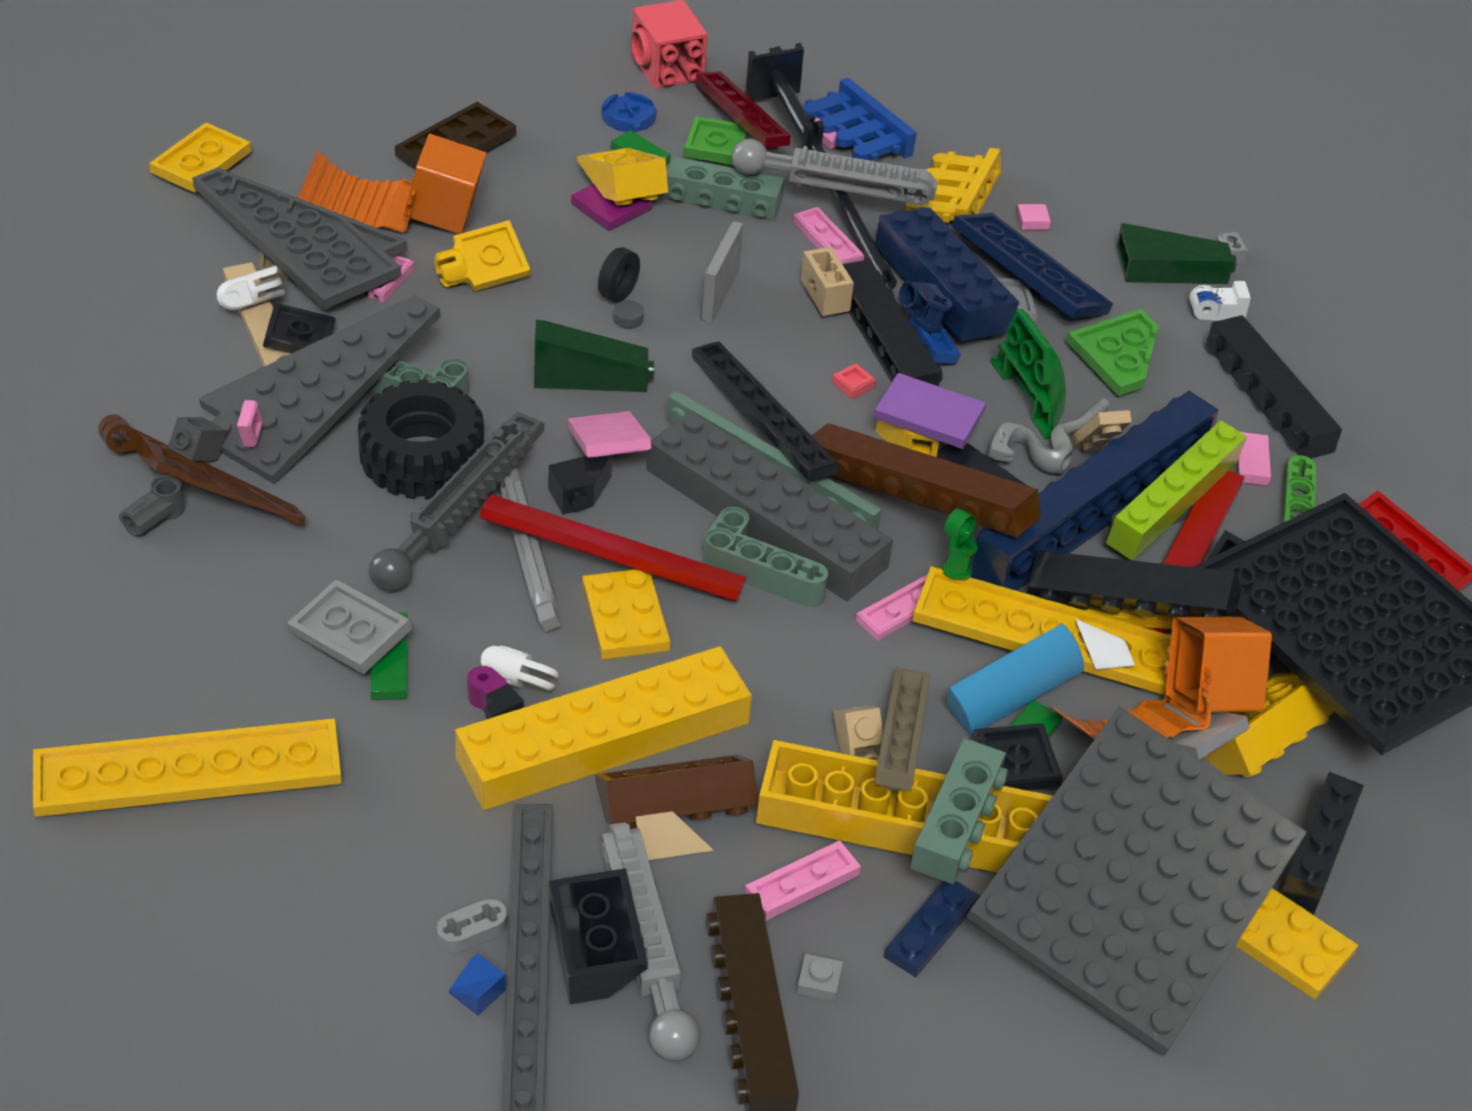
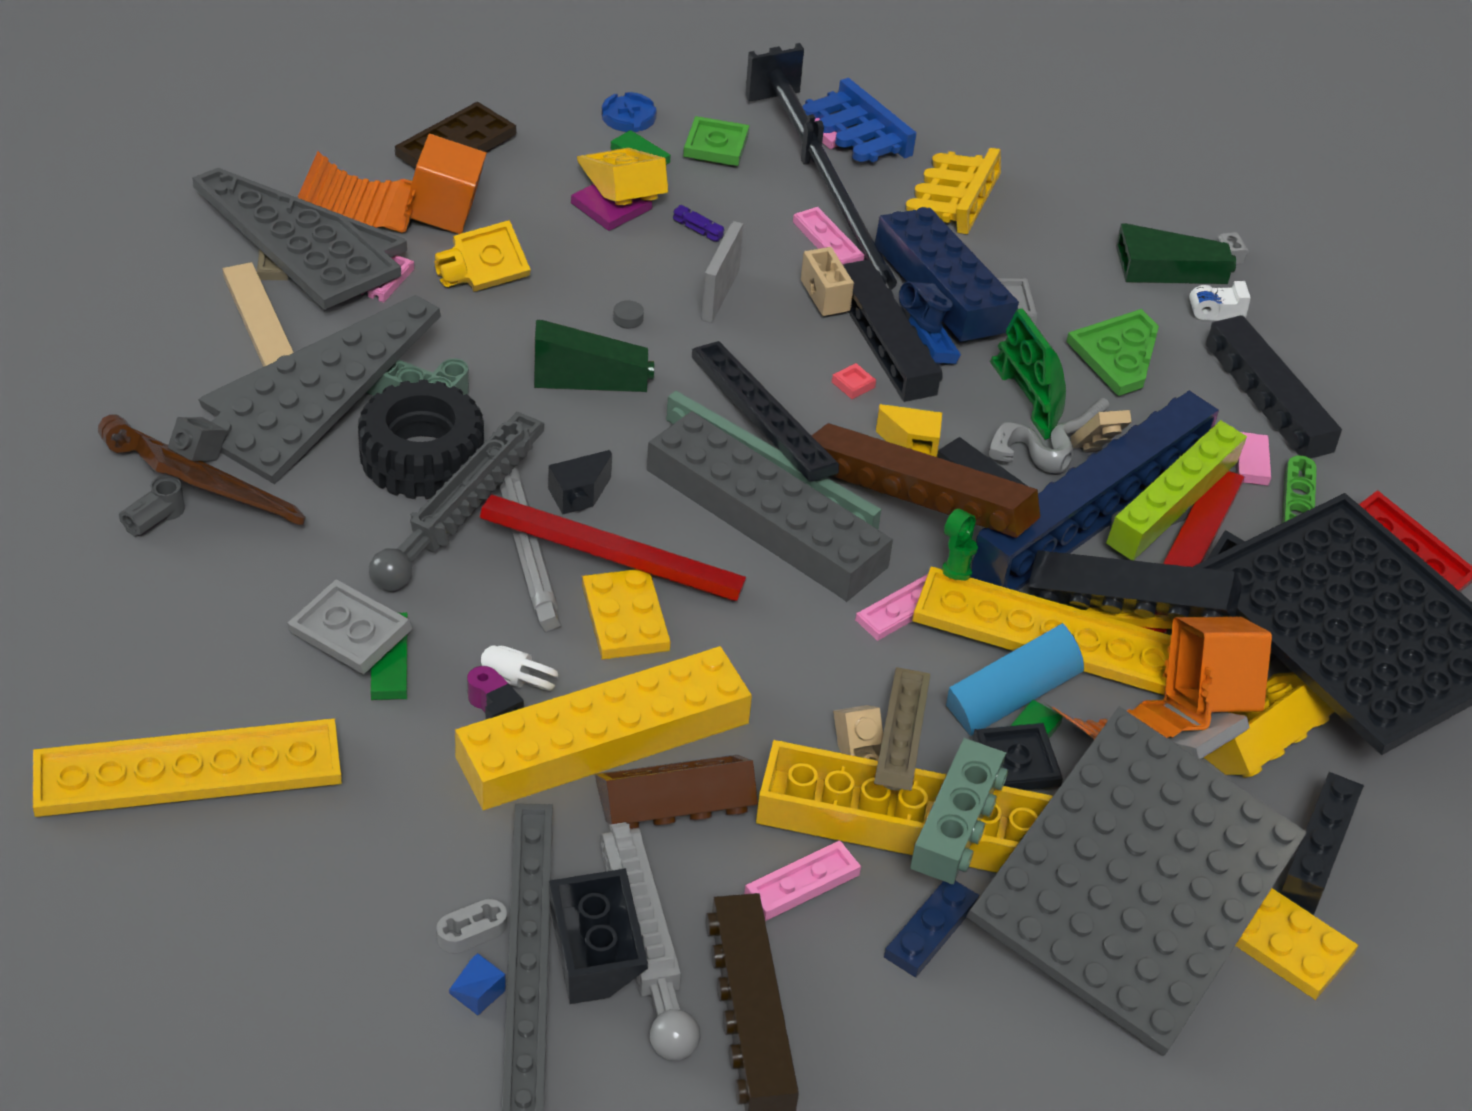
(199, 153): yellow plate -> none
(244, 292): white arm -> none
(250, 423): bright pink tile -> none
(296, 328): black tile -> none
(609, 434): bright pink tile -> none
(620, 287): black tyre -> none
(668, 43): coral brick -> none
(668, 836): tan sticker -> none
(698, 223): none -> dark purple axle
(724, 188): sand green brick -> none
(743, 110): dark red plate -> none
(761, 563): sand green beam -> none
(819, 977): light grey plate -> none
(839, 172): light grey gear -> none
(930, 410): medium lavender tile -> none
(1032, 265): dark blue plate -> none
(1033, 217): bright pink tile -> none
(1105, 648): white sticker -> none

